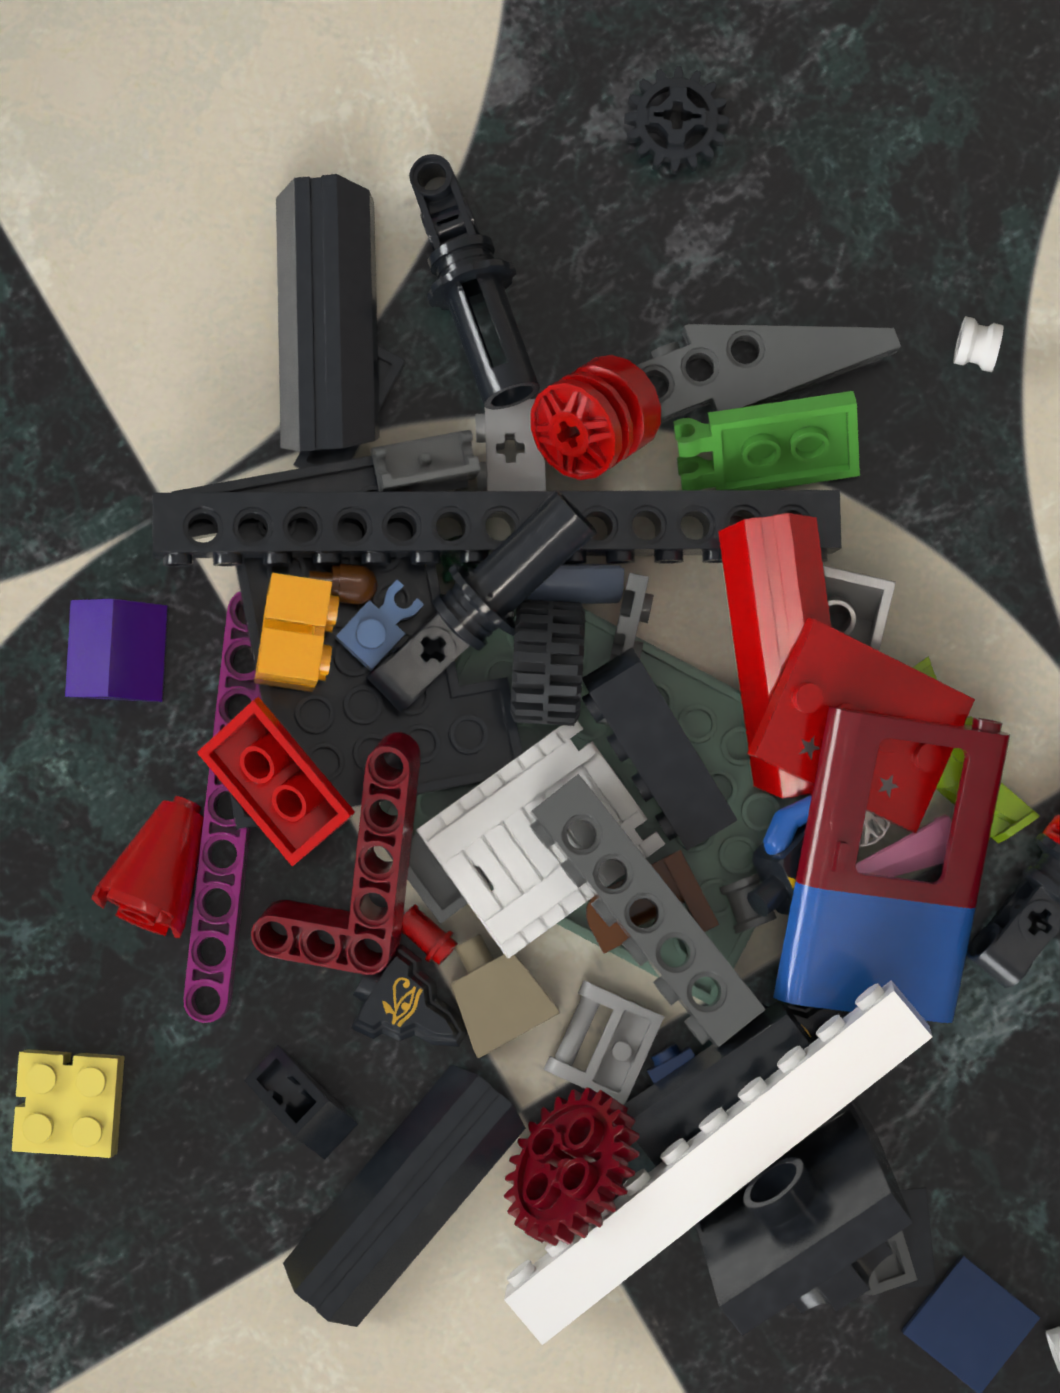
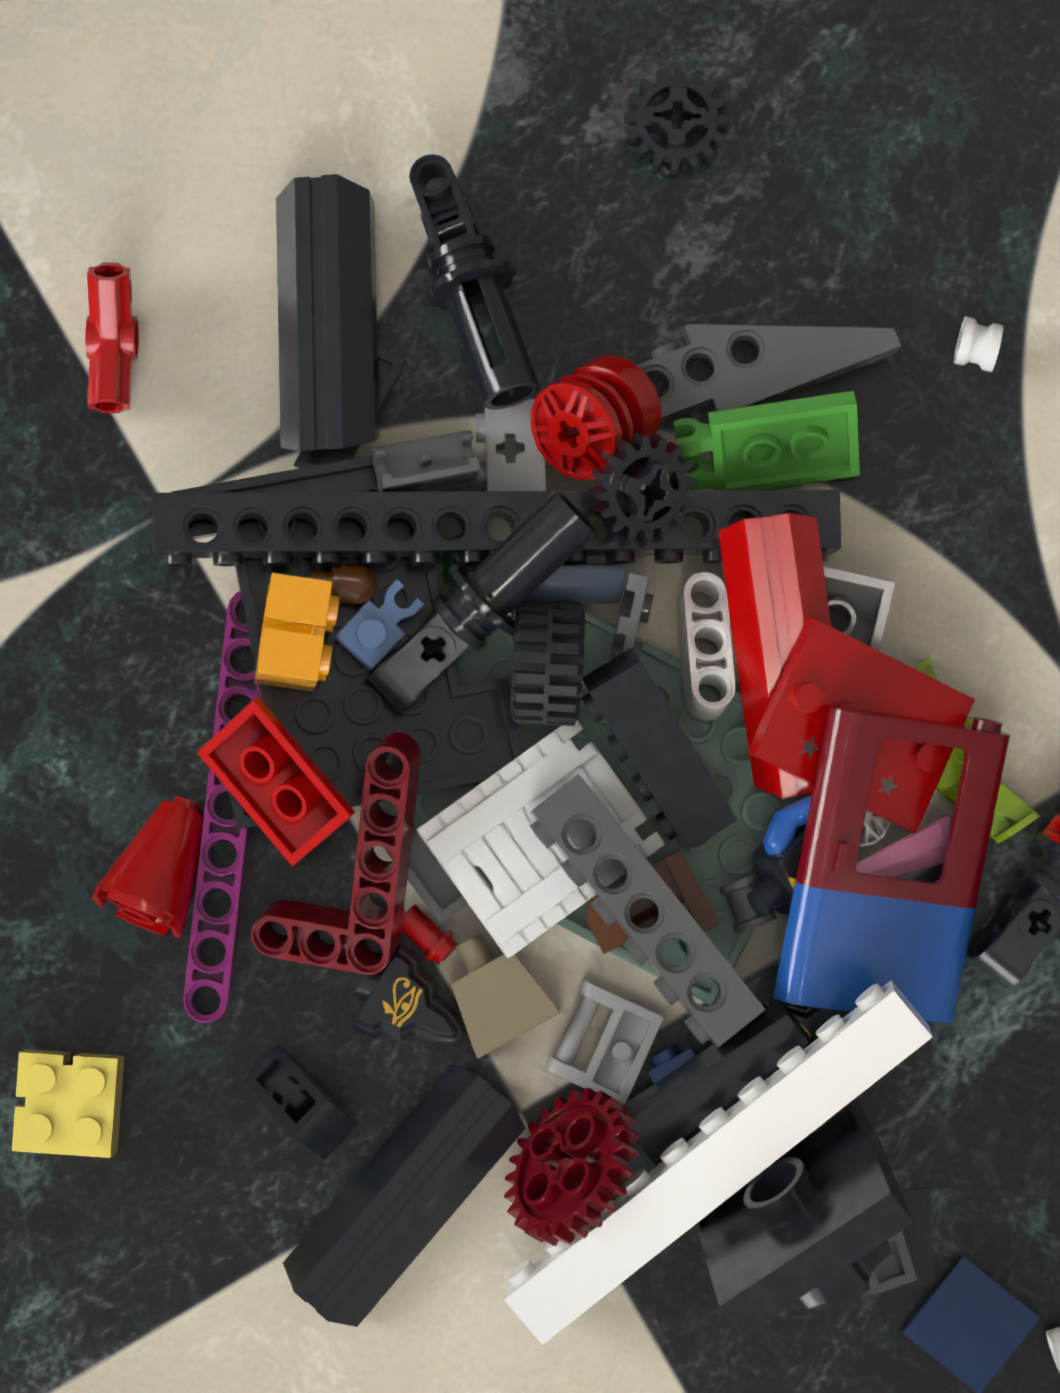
(110, 337): none -> red piece
(116, 650): dark purple slope -> none
(647, 464): none -> black gear
(710, 624): none -> white beam

